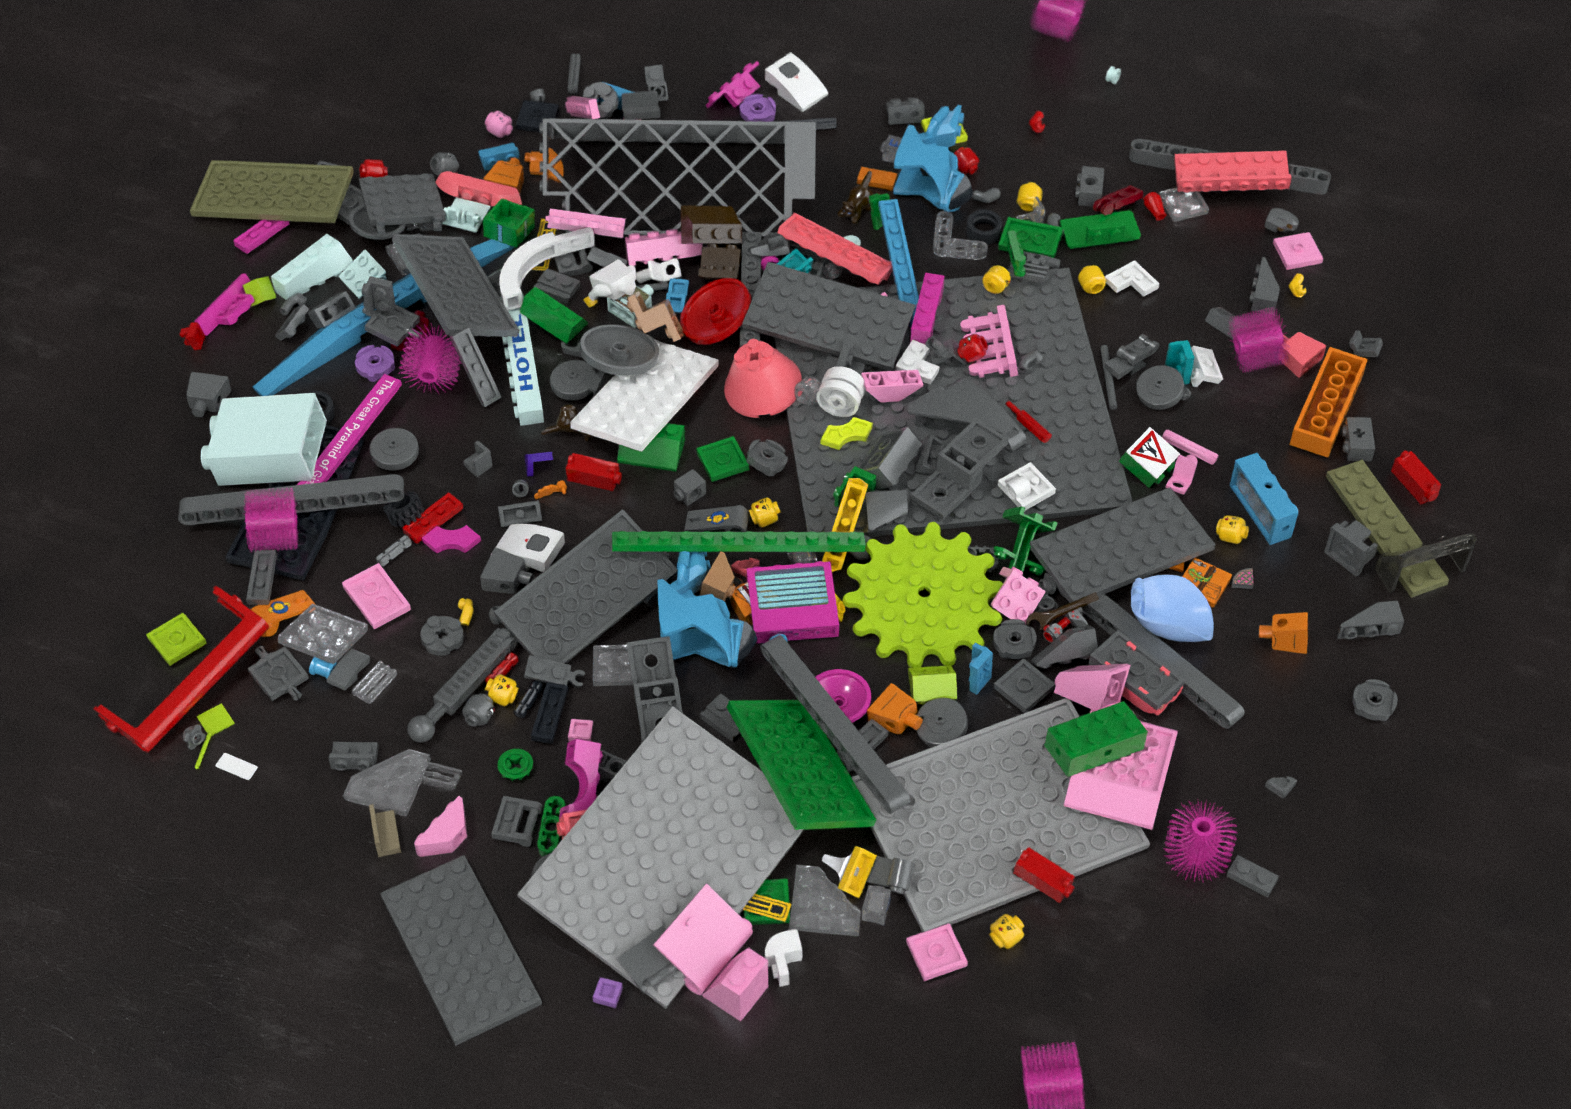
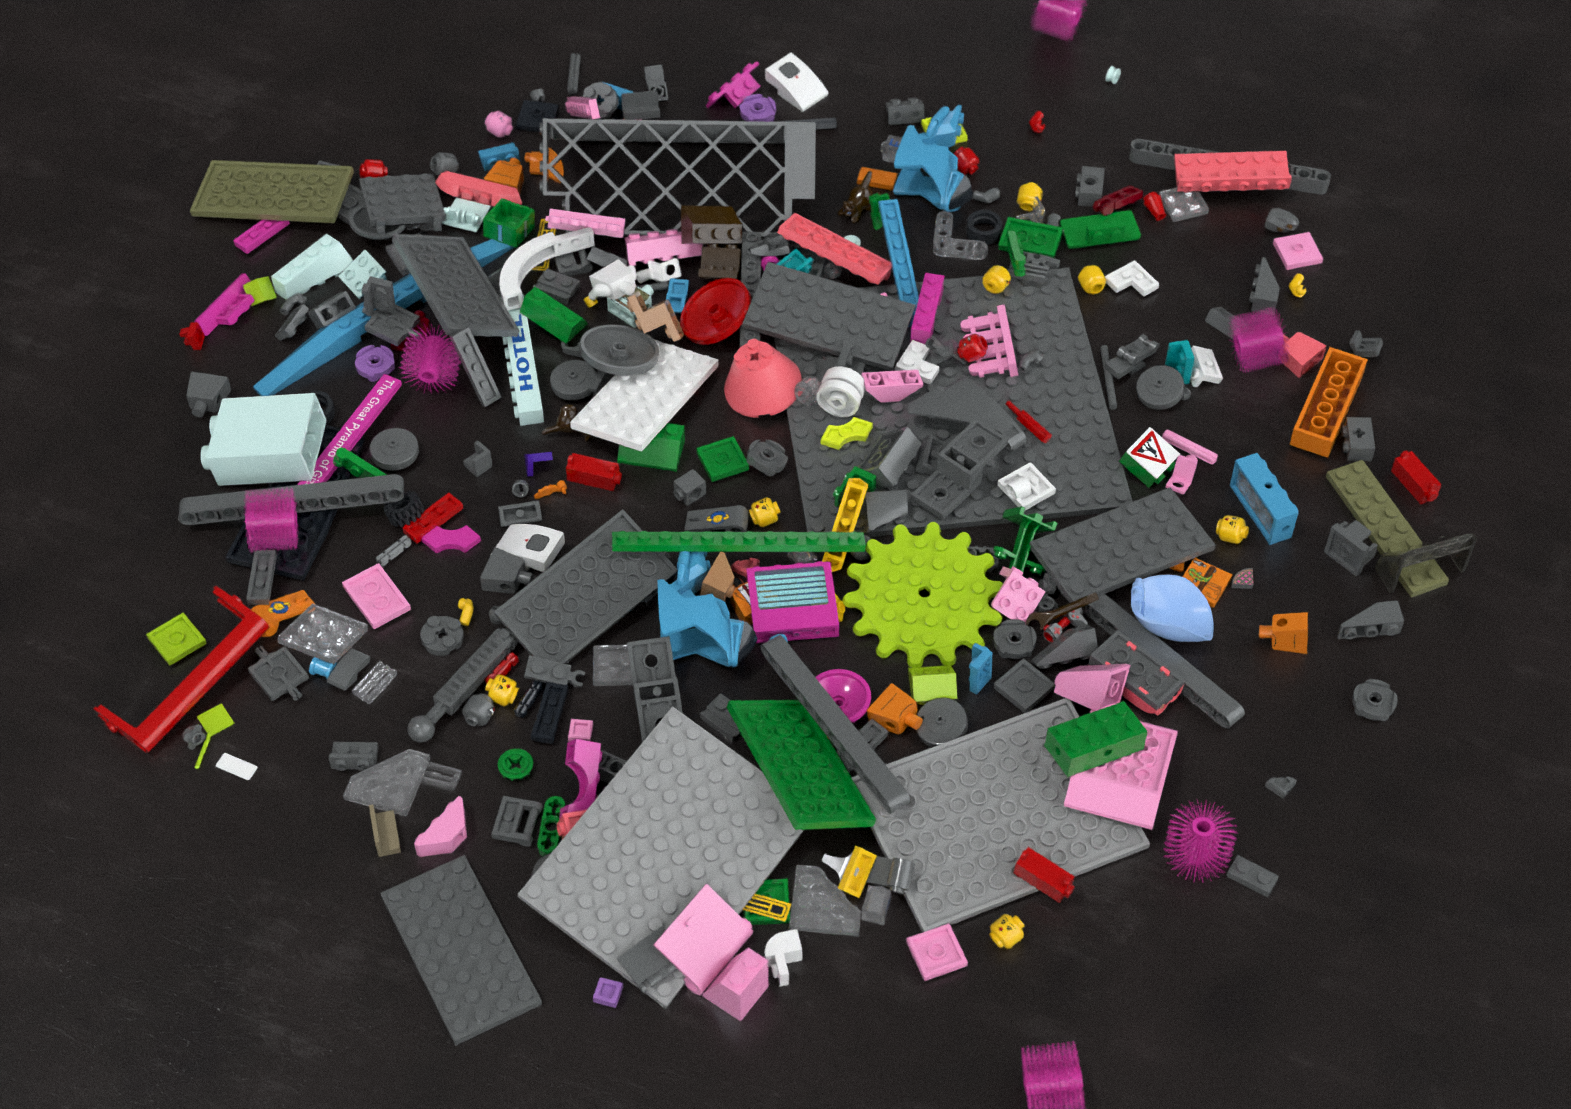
(355, 464): none -> green plate

